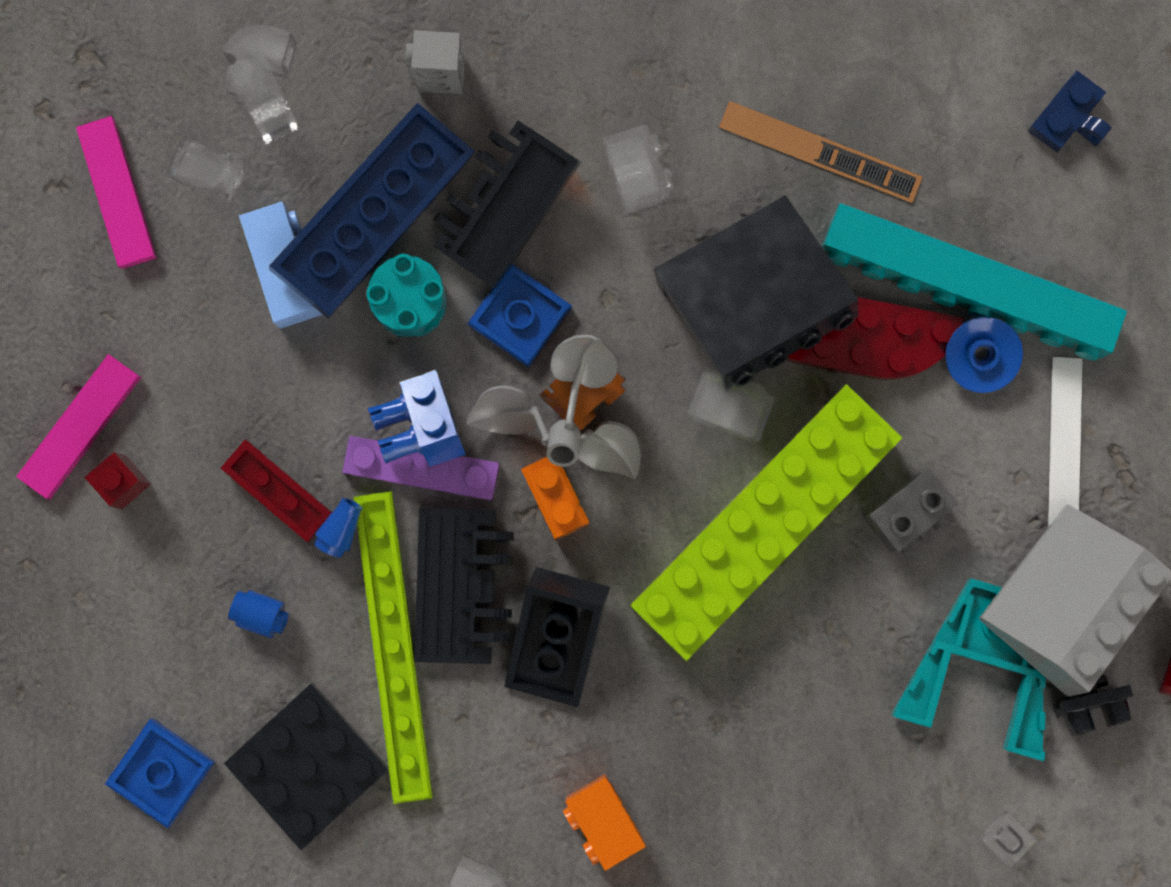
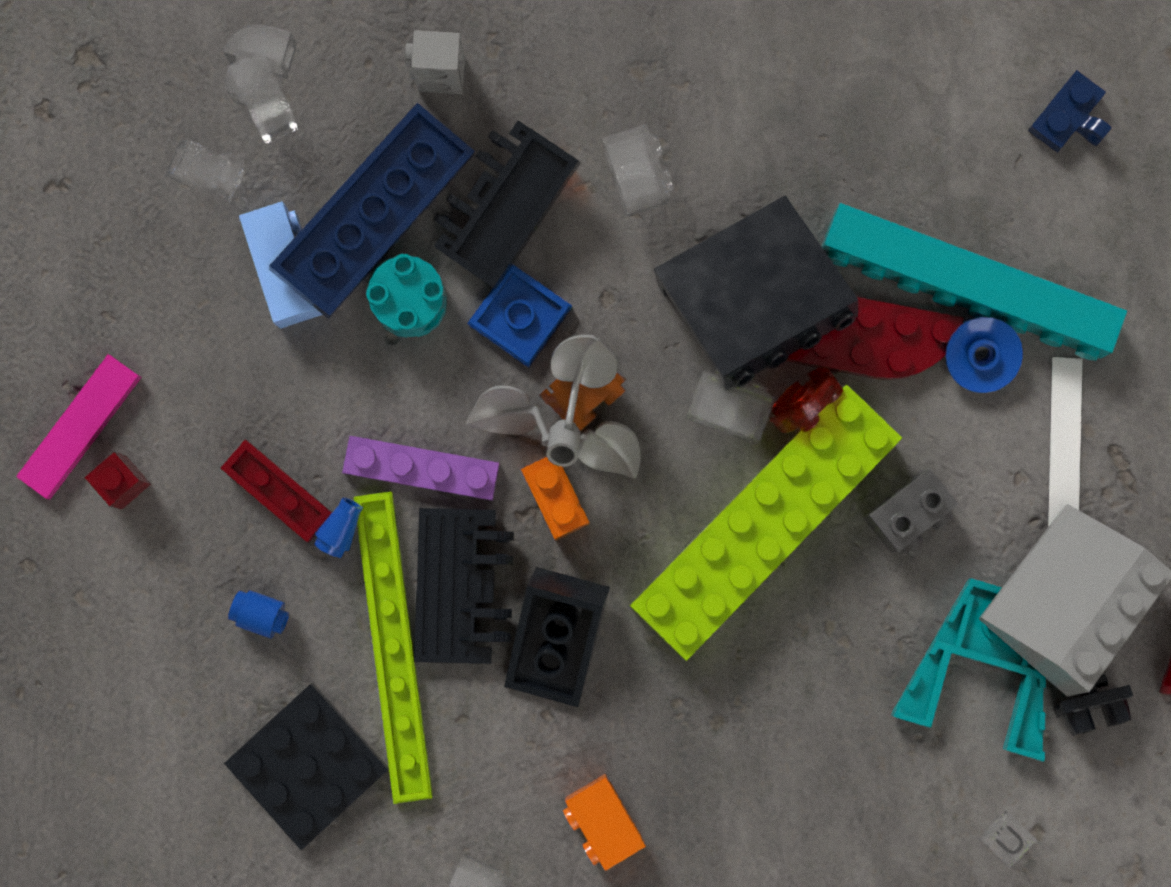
(116, 192): dark pink tile -> none
(160, 773): blue tile -> none
(433, 423): blue brick -> none
(801, 404): none -> clear red plate
(820, 152): medium nougat sticker -> none

